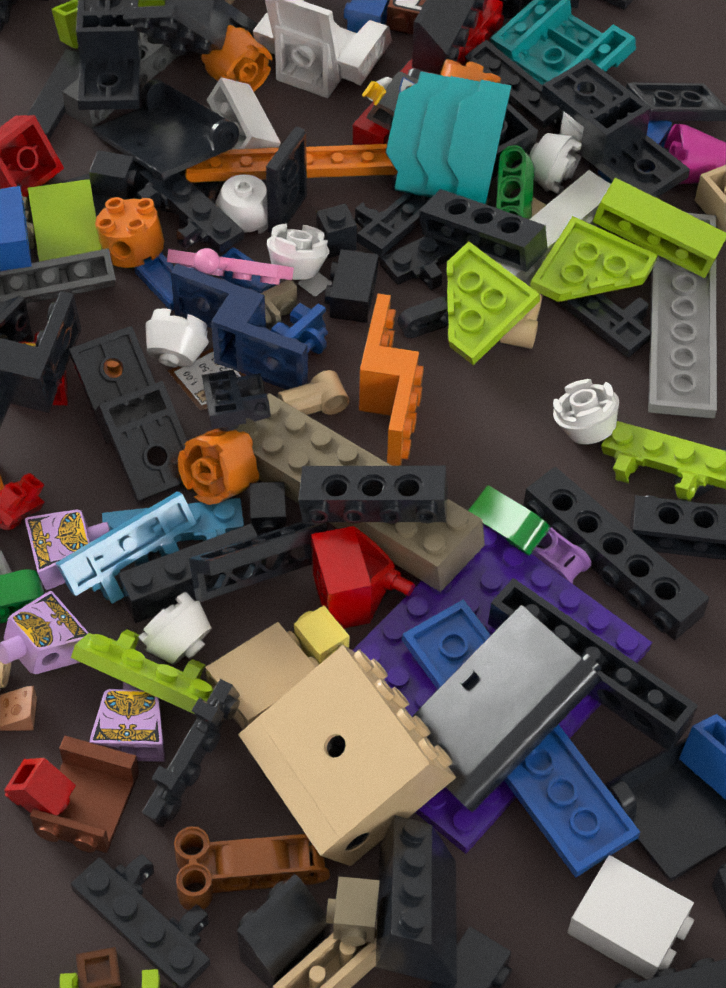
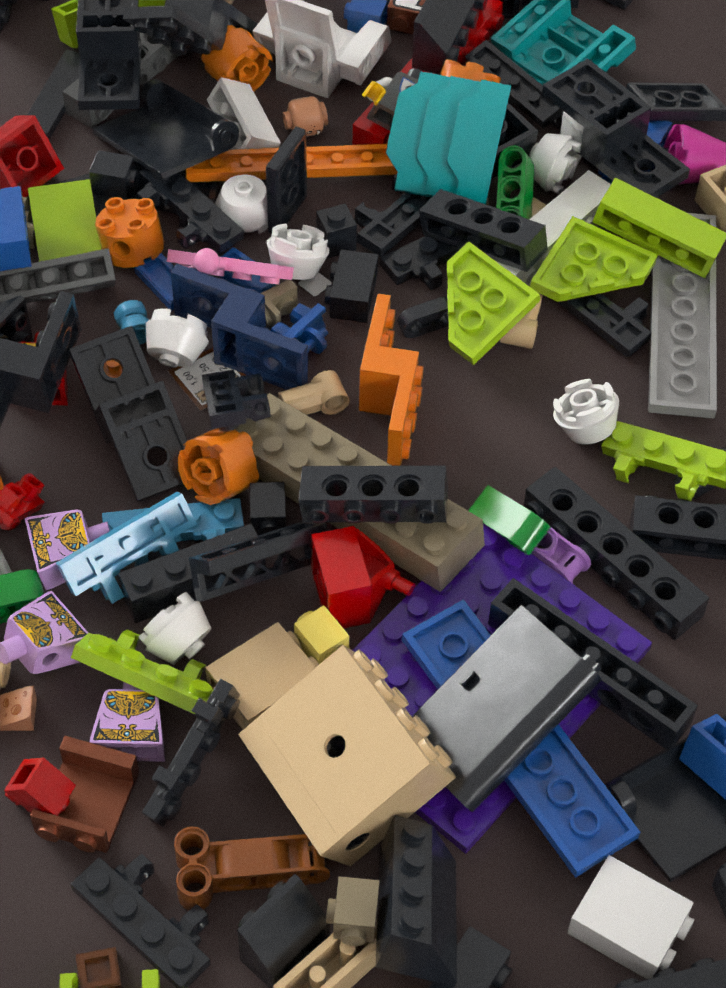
(132, 314): none -> dark azure wheel
(306, 114): none -> nougat head

